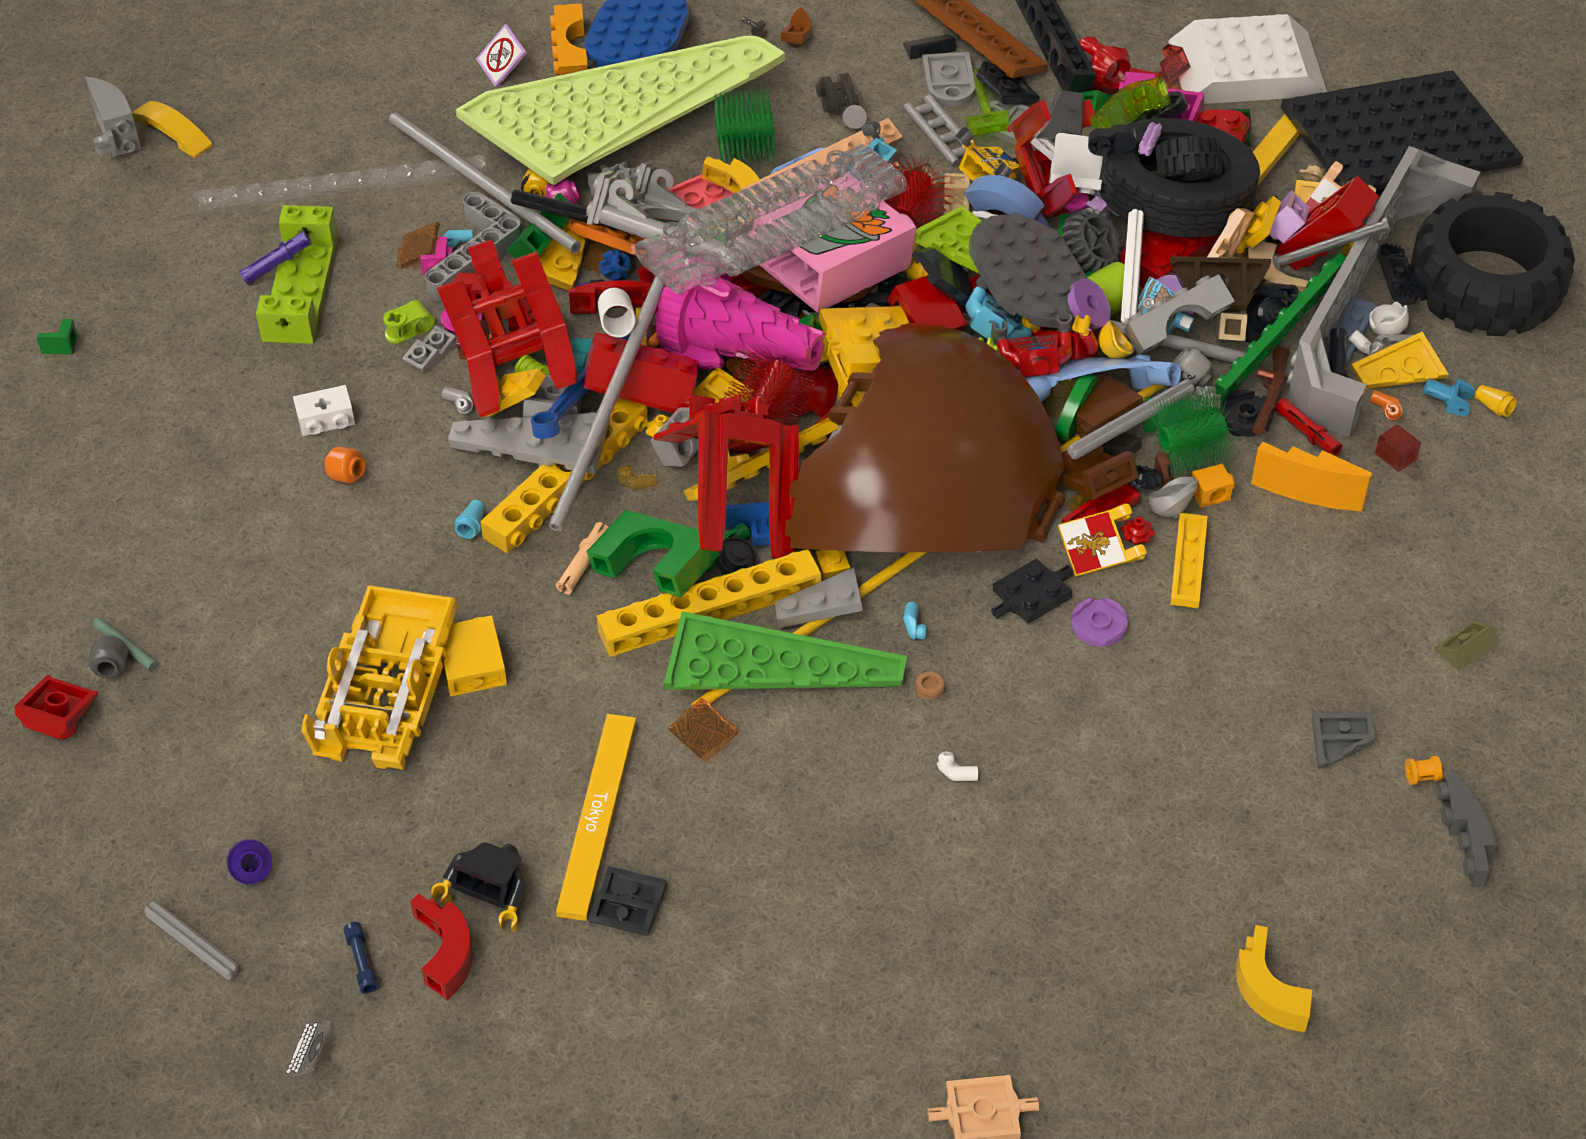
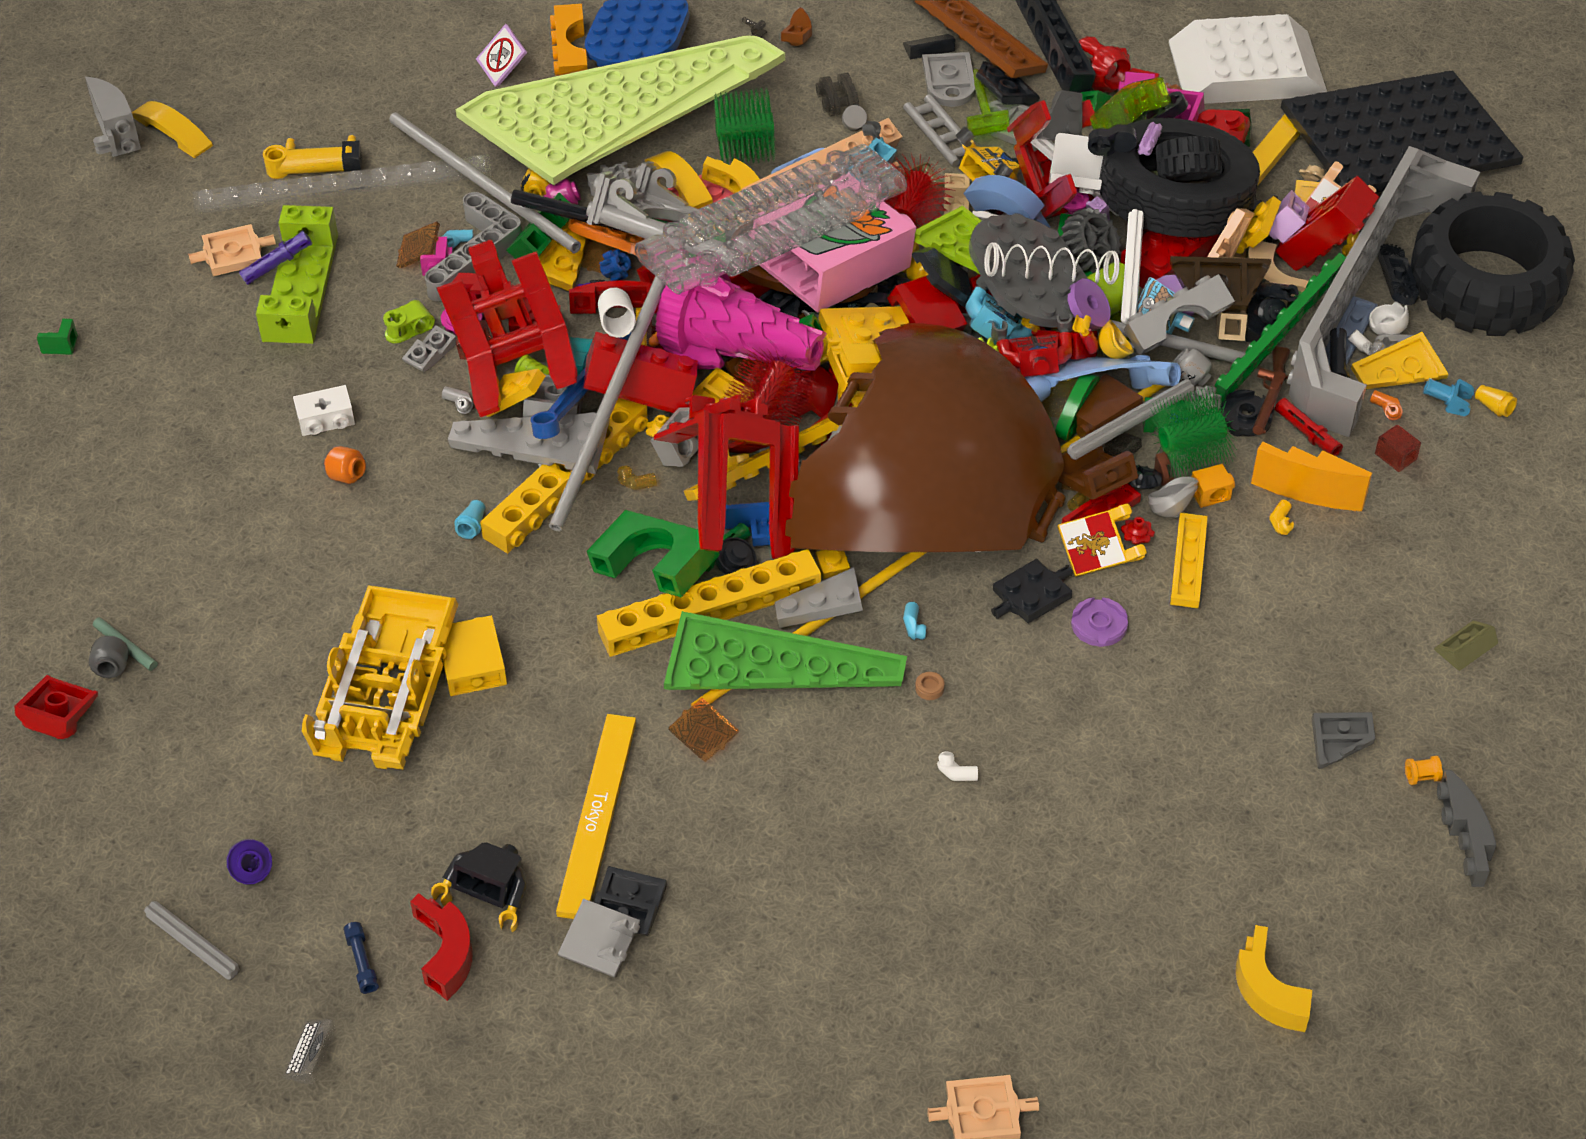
(231, 249): none -> light nougat plate
(288, 160): none -> yellow piece
(580, 561): light nougat pin -> none
(599, 938): none -> light grey plate
(687, 181): none -> yellow slope
(1106, 263): none -> white piece
(1174, 63): clear red panel -> none
(1279, 520): none -> yellow arm
(1281, 260): flat silver bar -> none

